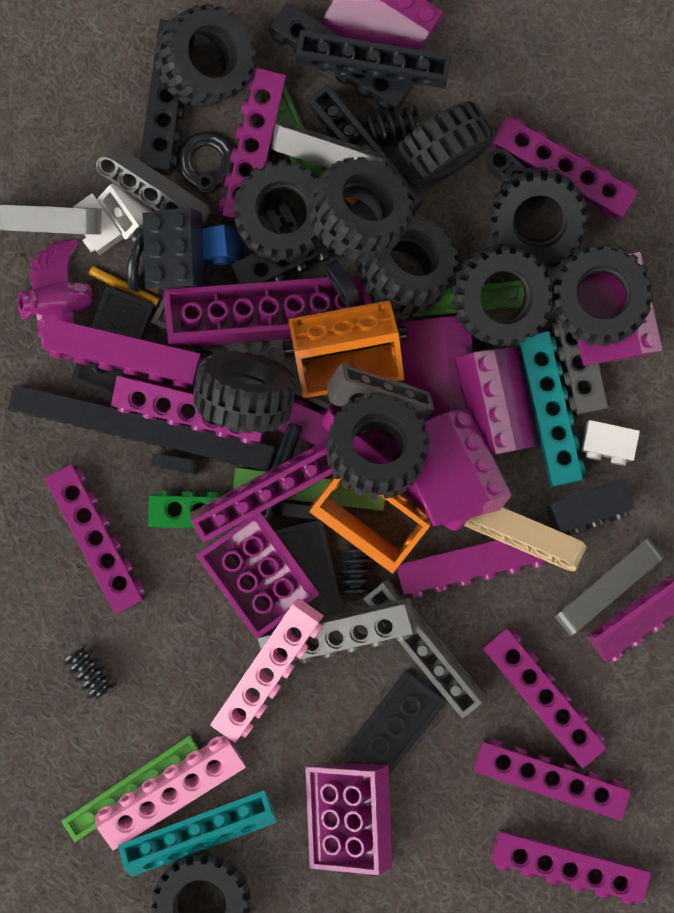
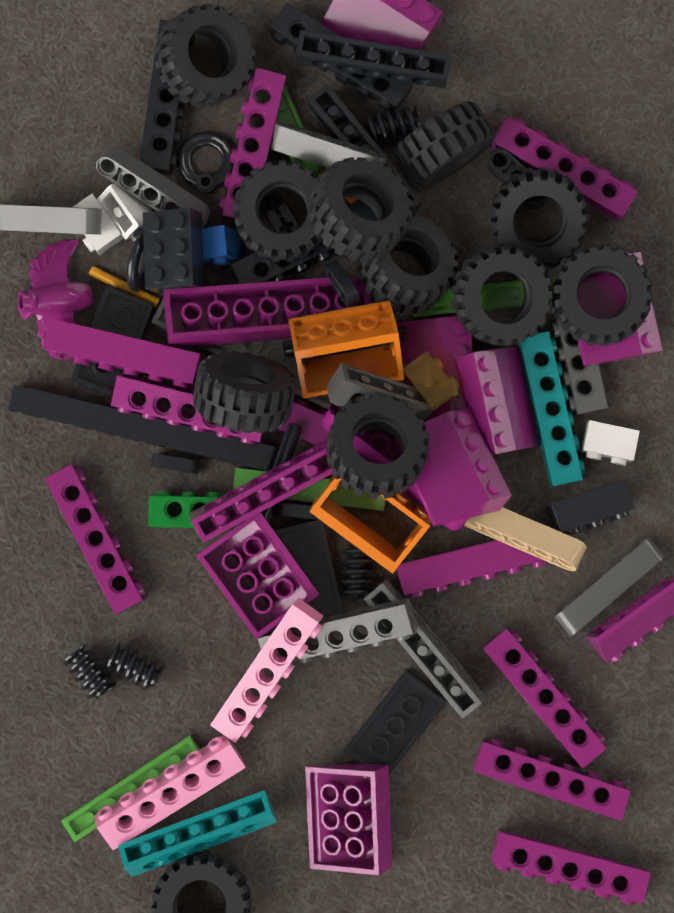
(135, 667): none -> black piece
(431, 381): none -> clear yellow bracket

